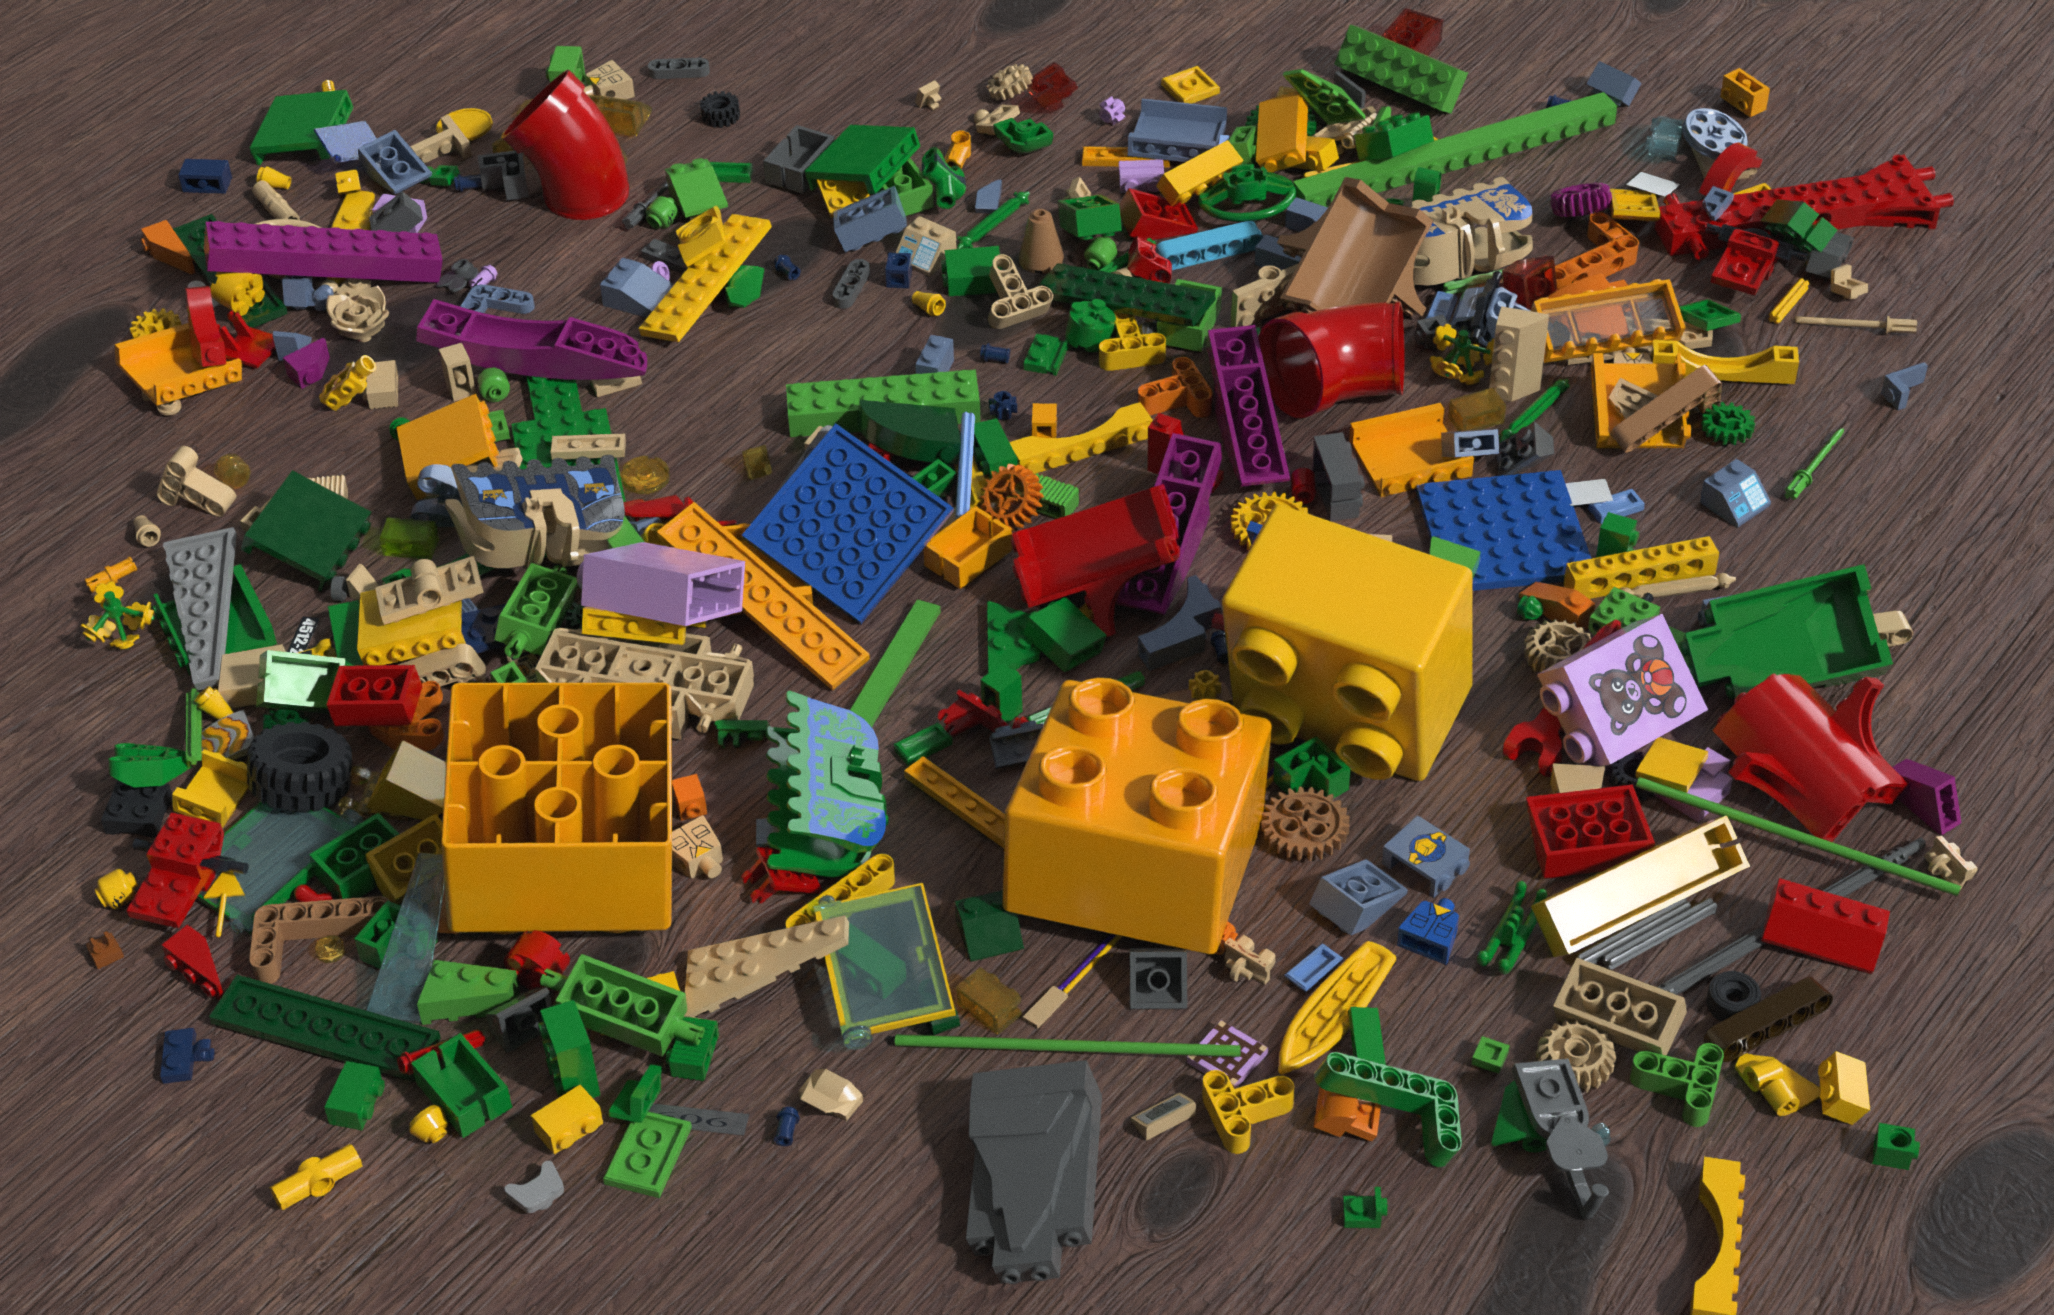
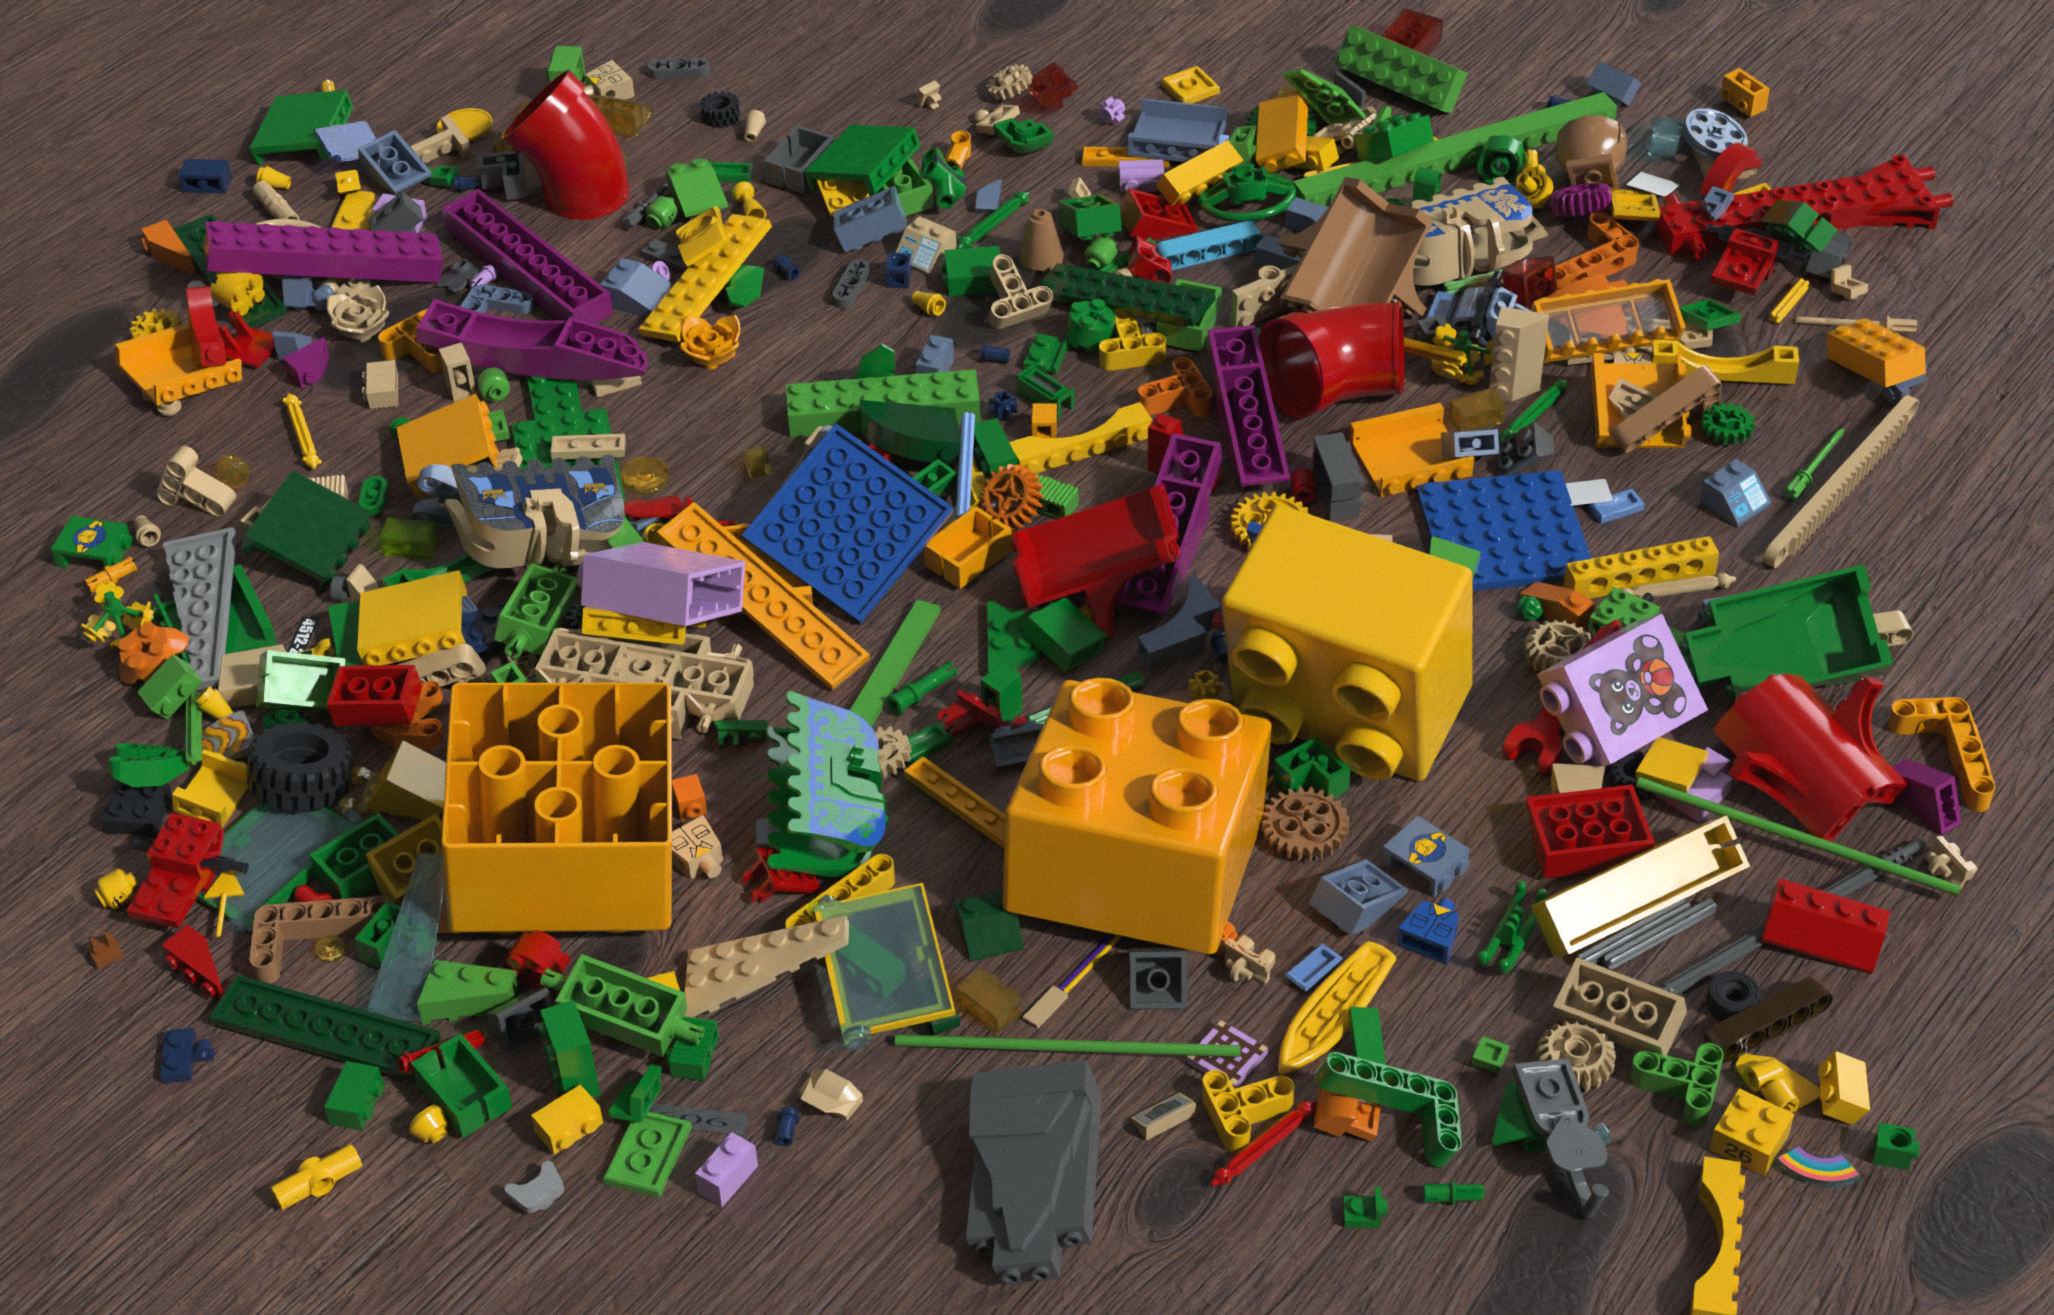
(91, 540): none -> green panel
(147, 650): none -> orange brick
(170, 686): none -> bright green brick
(301, 431): none -> yellow wheel
(347, 383): yellow brick -> none
(374, 495): none -> green plate
(401, 340): none -> light orange beam
(428, 588): tan plate -> none
(526, 259): none -> magenta brick
(709, 343): none -> light orange brick
(726, 1169): none -> lavender brick
(743, 193): none -> yellow piece
(754, 123): none -> tan cone
(877, 363): none -> green panel
(893, 750): none -> tan gear
(913, 692): none -> green pin
(1043, 389): none -> green window
(1263, 1143): none -> red wheel
(1434, 352): none -> yellow axle
(1452, 1193): none -> green axle
(1501, 158): none -> green brick
(1534, 181): none -> yellow pin
(1534, 229): none -> tan slope
(1592, 150): none -> medium nougat plate
(1616, 535): green brick -> none
(1751, 1132): none -> yellow brick
(1827, 1171): none -> tile
(1841, 483): none -> tan gear
(1876, 352): none -> light orange brick
(1954, 720): none -> light orange beam

